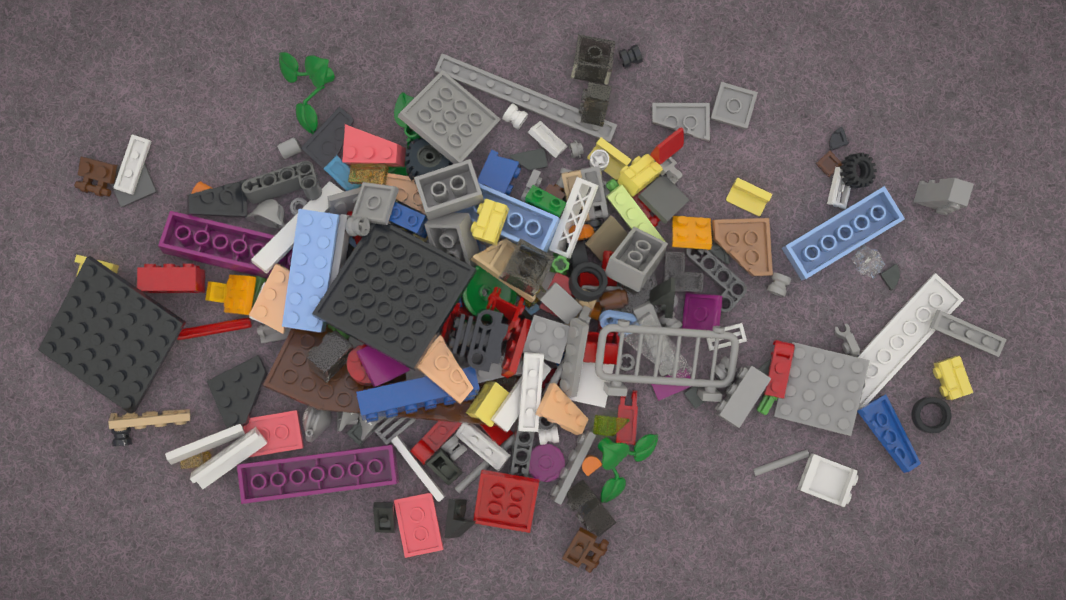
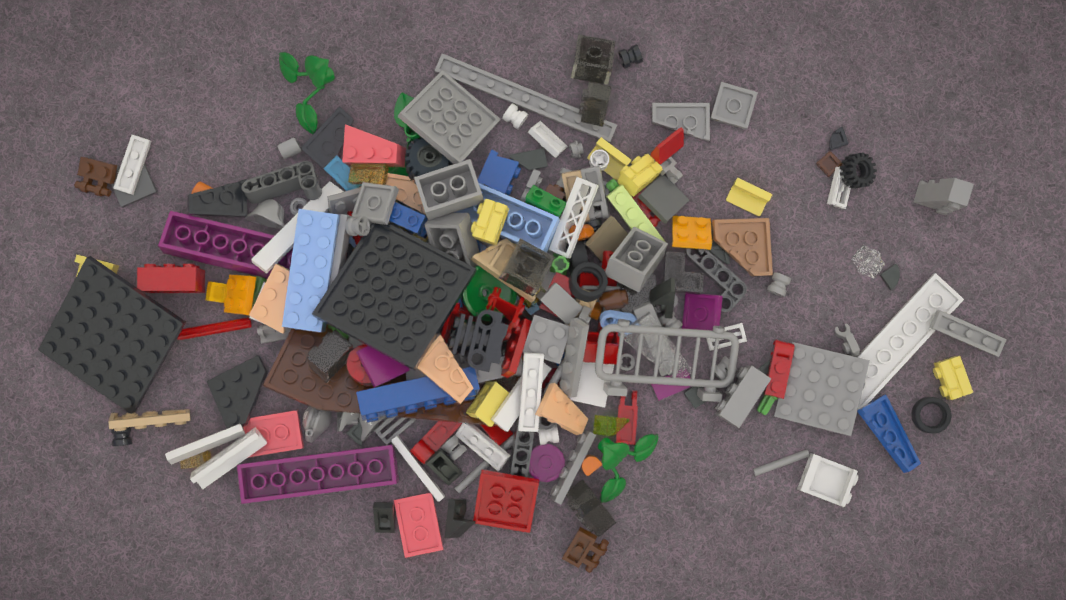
(843, 233): light blue brick -> none

